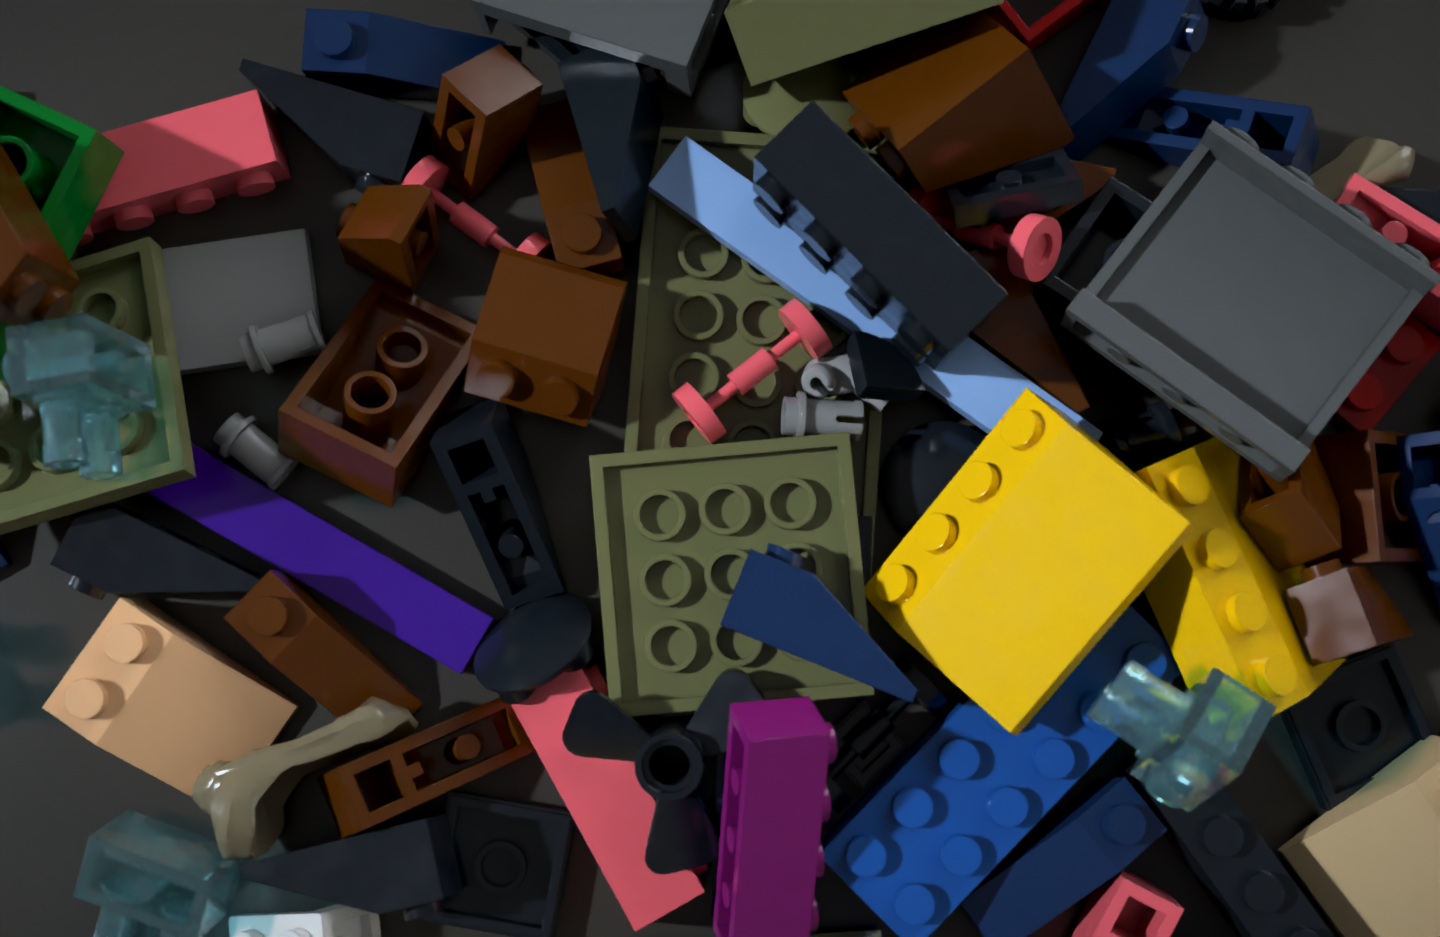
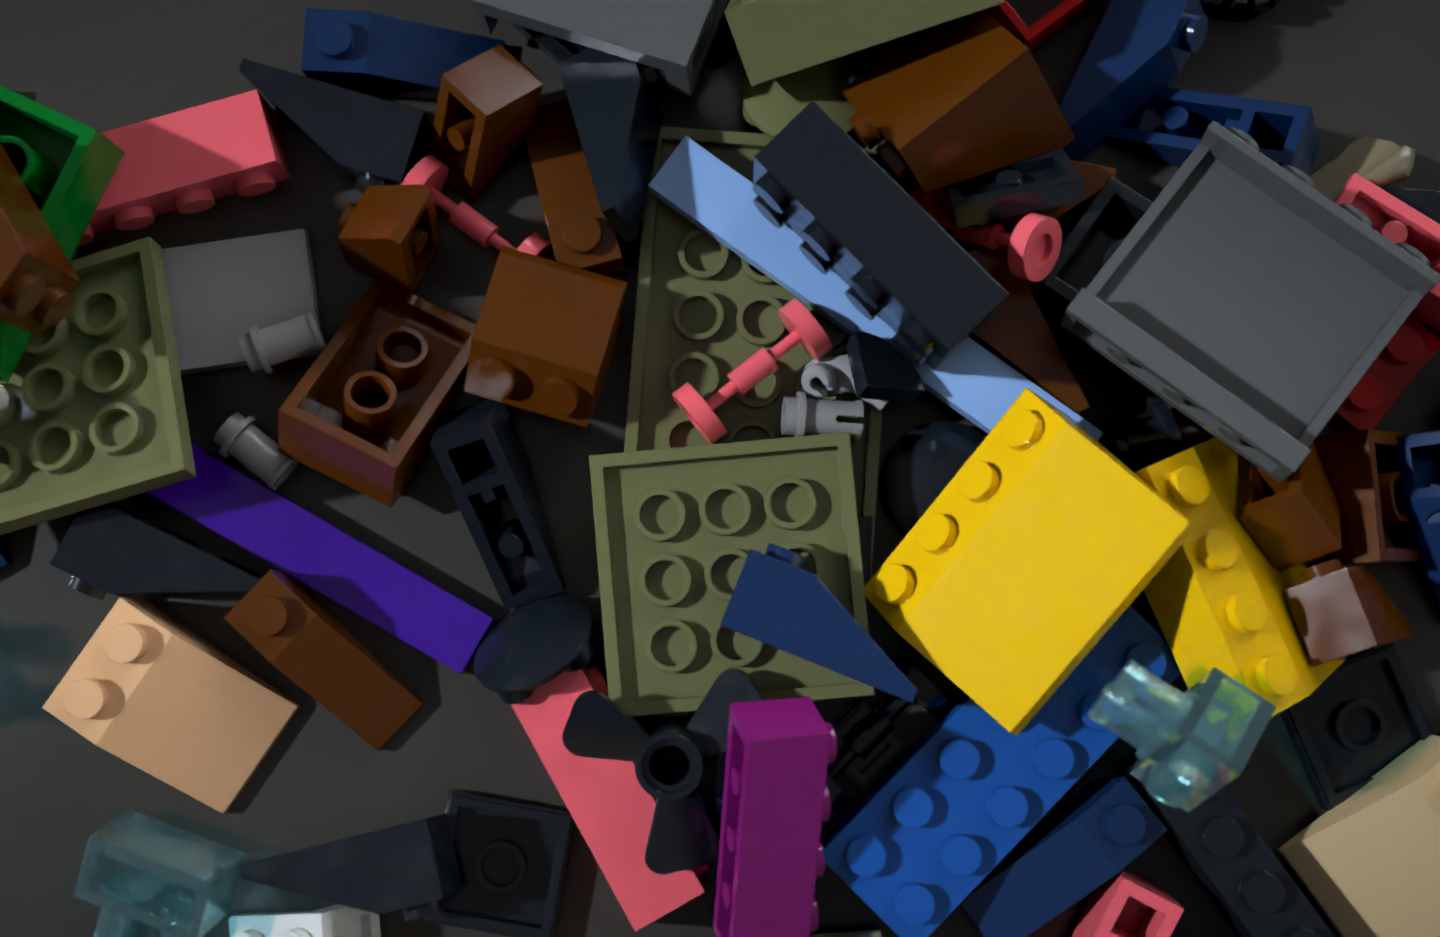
(83, 383): clear light blue brick -> none
(250, 792): dark tan hair -> none
(423, 766): reddish brown slope -> none

